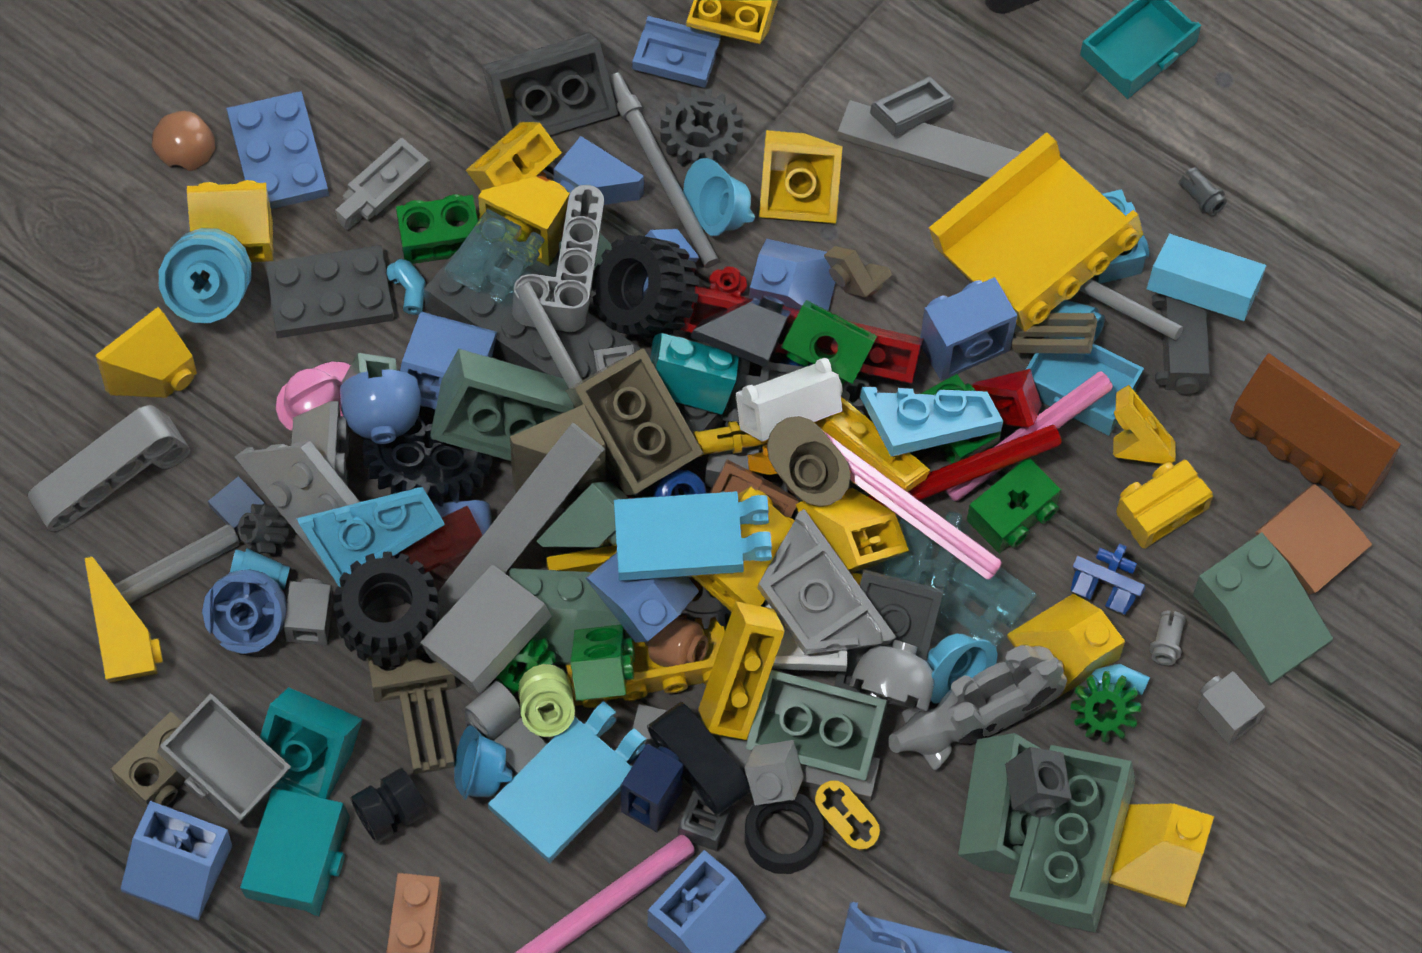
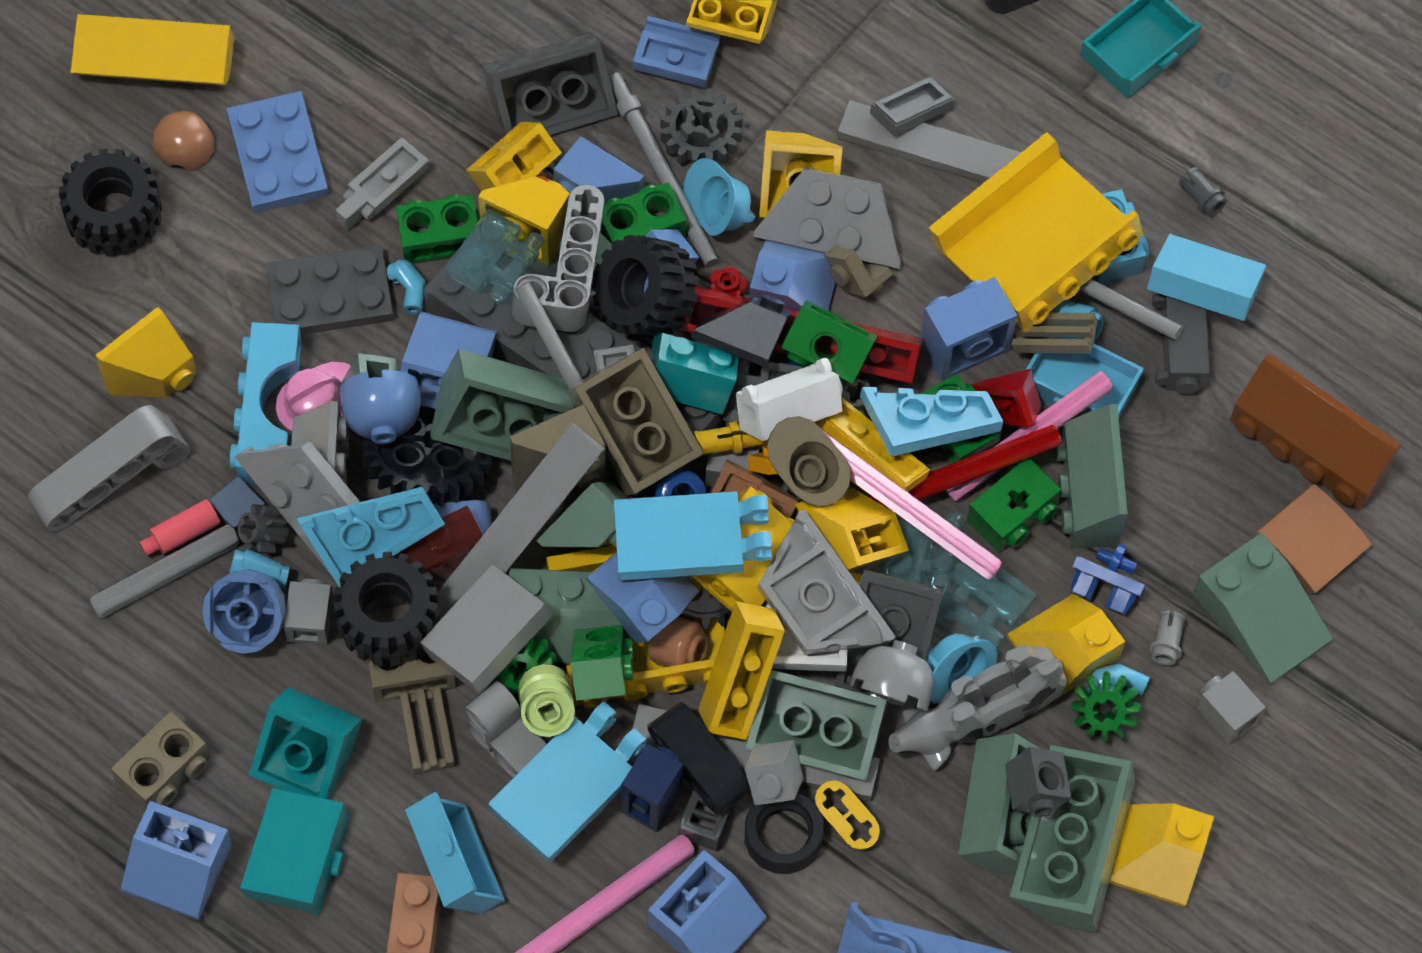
(103, 176): none -> black tyre
(122, 636): yellow slope -> none
(152, 50): none -> yellow brick
(180, 528): none -> coral cylinder
(201, 298): medium azure wheel -> none
(223, 759): light grey container -> none
(235, 209): yellow slope -> none
(272, 359): none -> medium azure arch
(388, 805): black wheel -> none
(454, 854): none -> medium azure container
(479, 765): dark azure piece -> none
(636, 212): none -> green brick
(833, 211): none -> light grey wing
(1092, 479): none -> sand green slope
(1143, 434): yellow slope -> none
(1163, 502): yellow brick -> none

